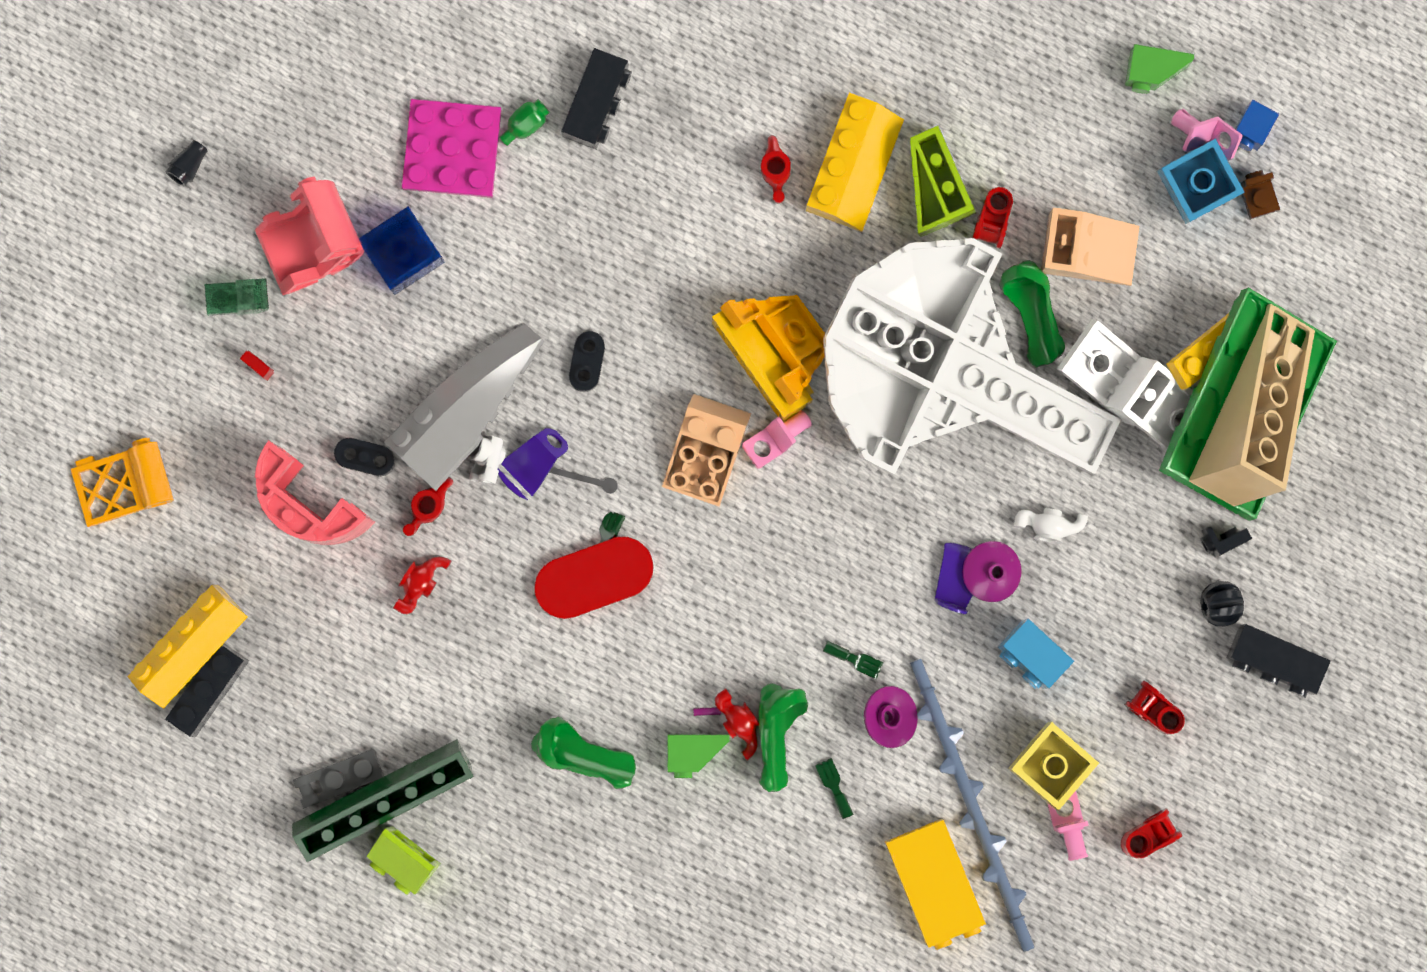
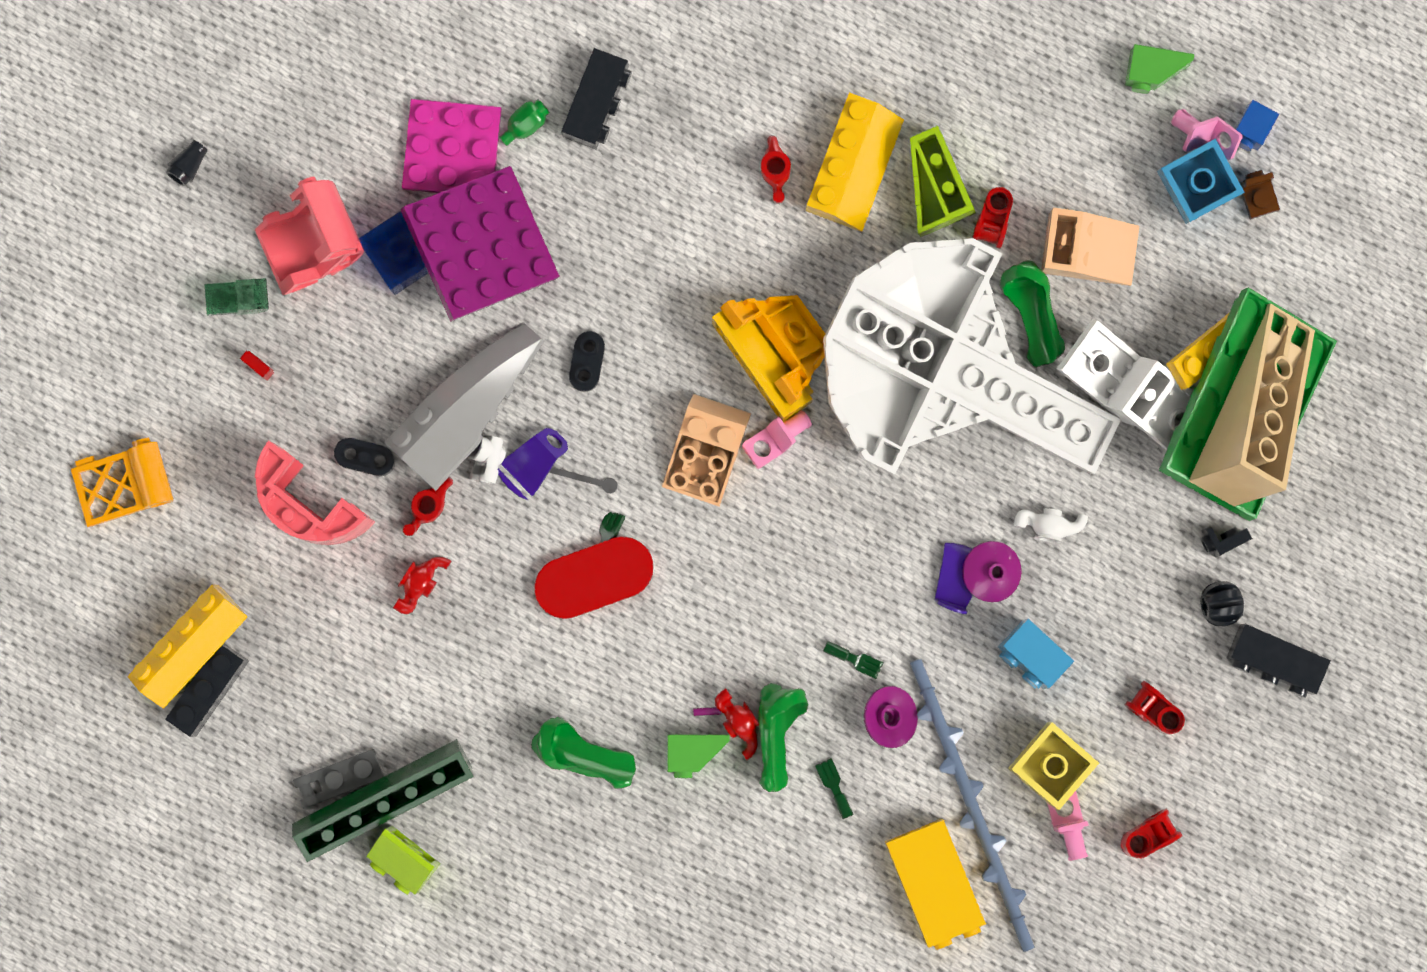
(480, 243): none -> magenta plate

